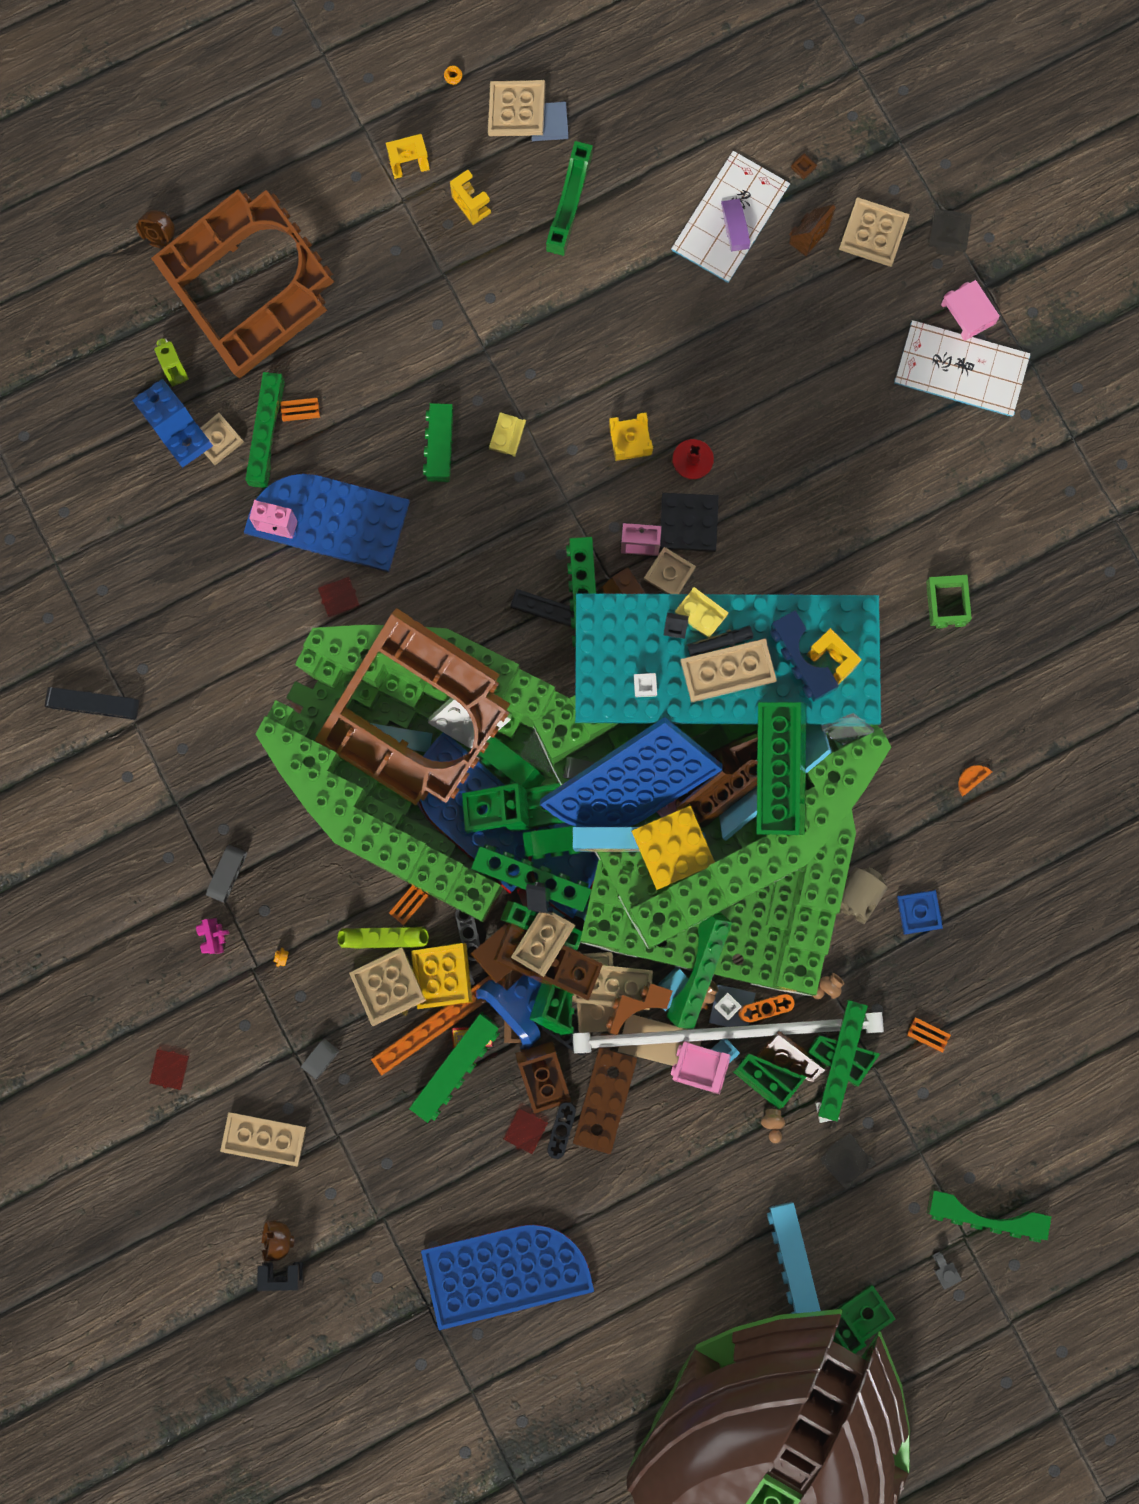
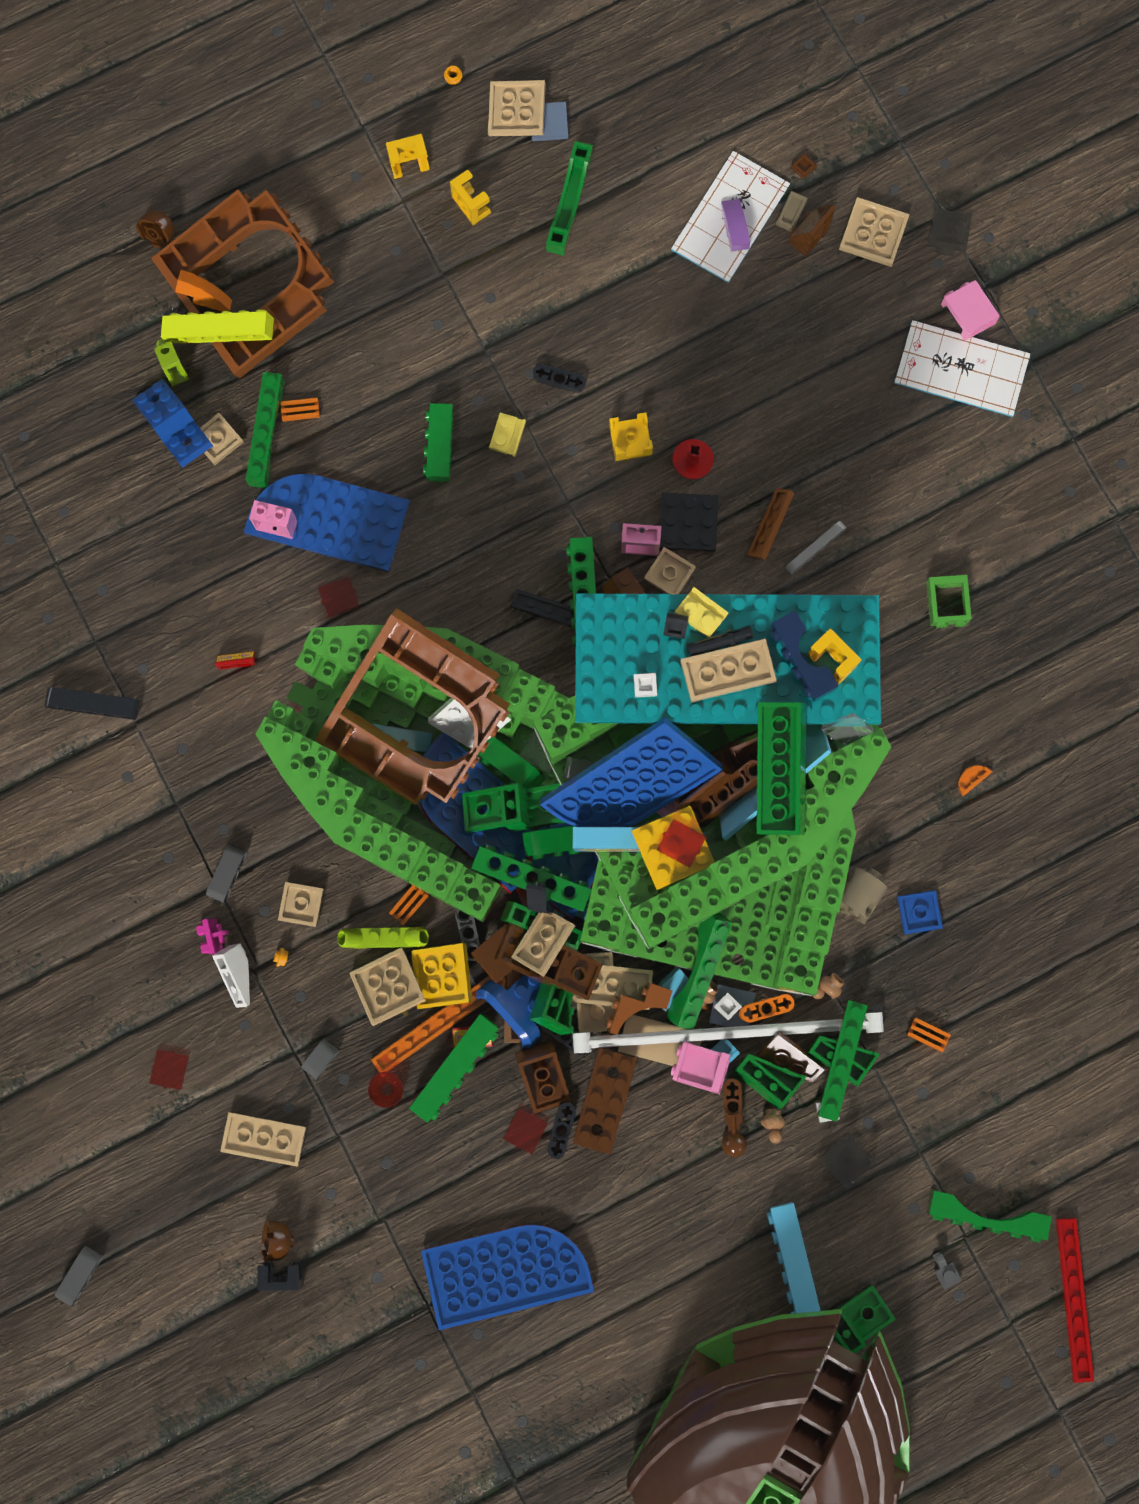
(78, 1276): none -> dark grey beam
(203, 291): none -> orange slope
(217, 327): none -> neon yellow brick
(235, 660): none -> red slope
(235, 973): none -> white slope
(300, 904): none -> tan plate
(378, 1097): none -> clear red piece
(545, 379): none -> black beam
(681, 843): none -> clear red piece
(733, 1143): none -> reddish brown beam
(770, 524): none -> dark orange plate
(791, 211): none -> dark tan tile
(815, 547): none -> light grey beam
(1074, 1300): none -> red tile

